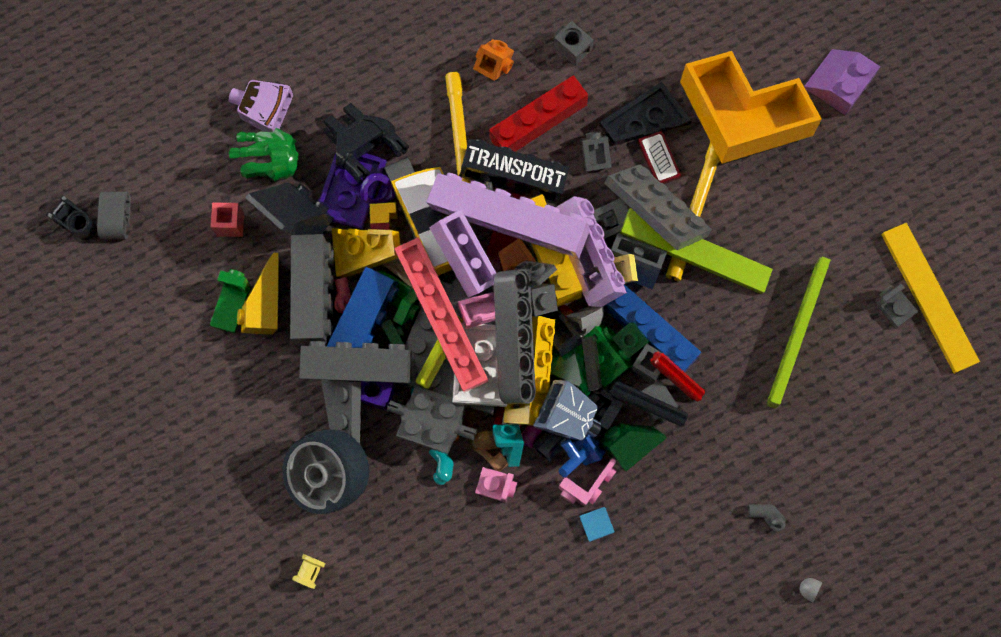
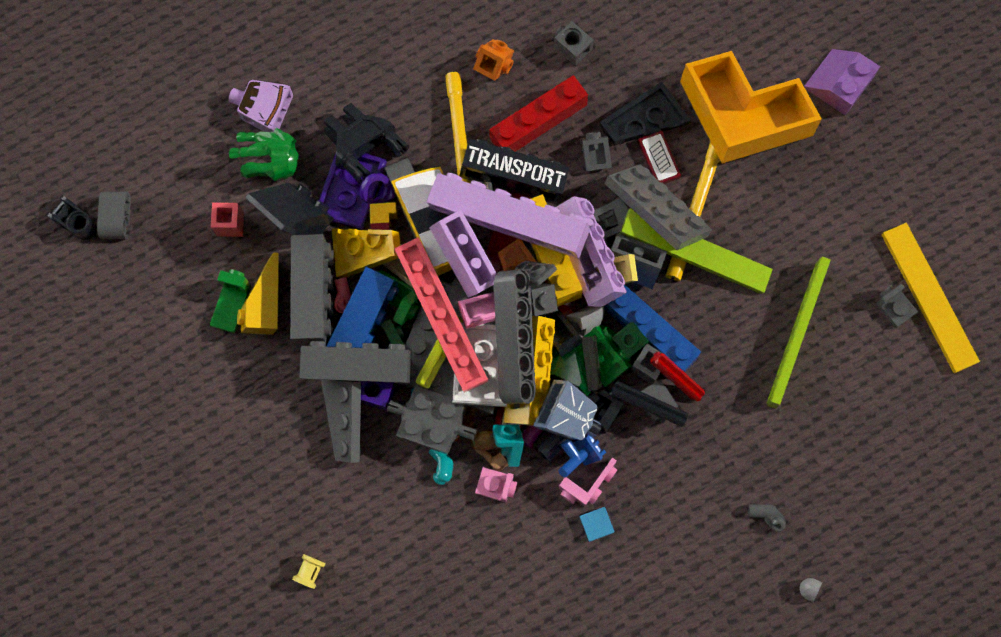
(325, 471): wheel -> none
(630, 443): dark green slope -> none

